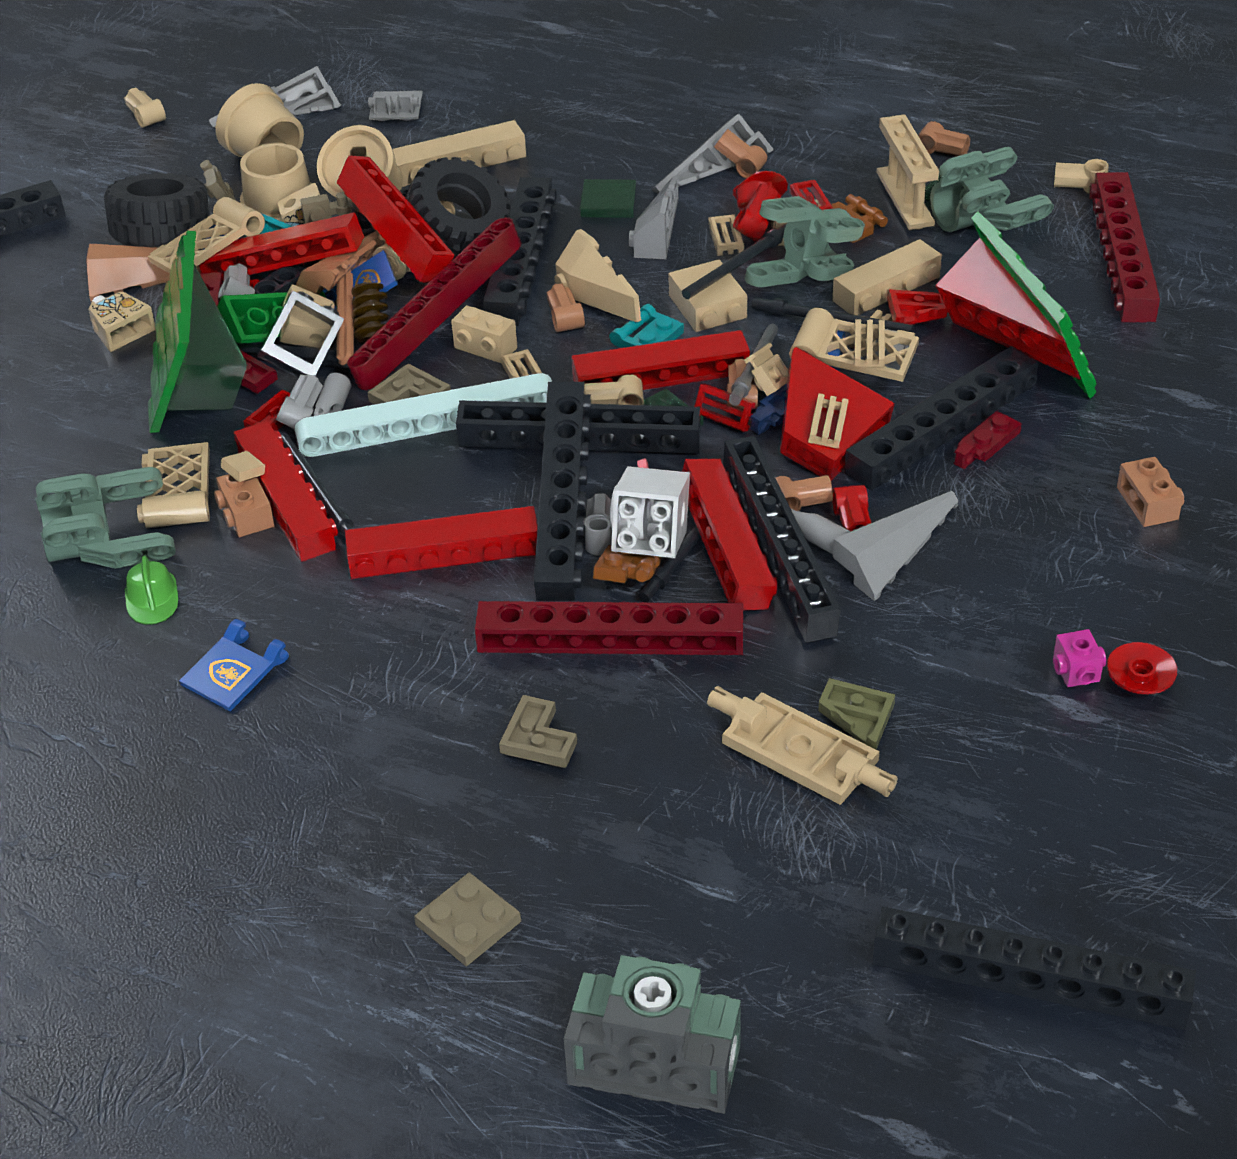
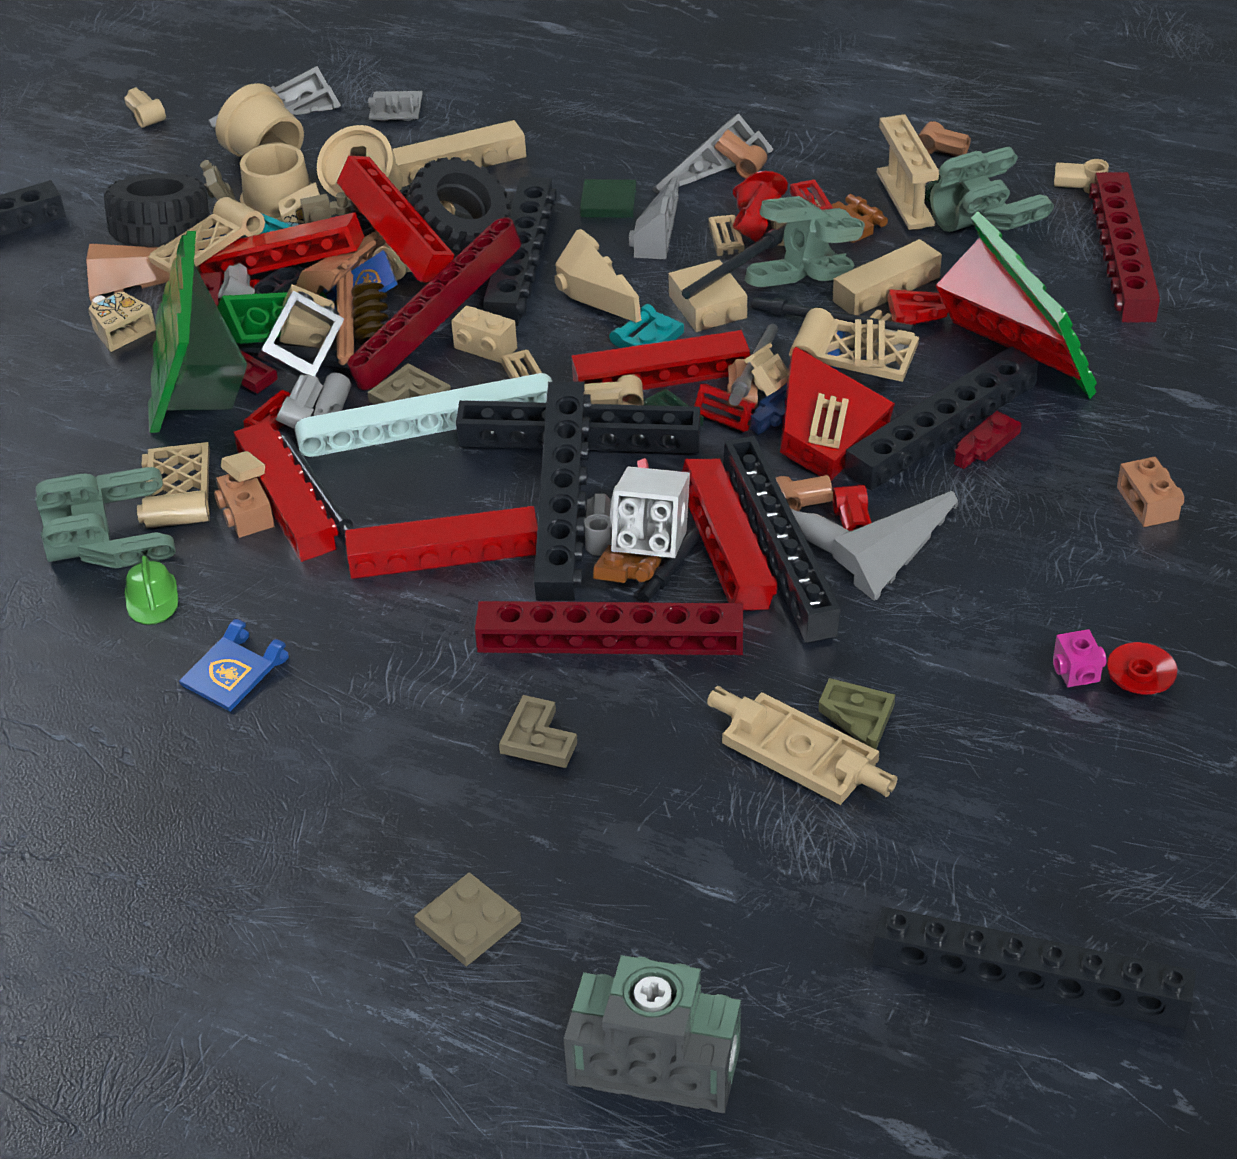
(565, 311): nougat piece -> none

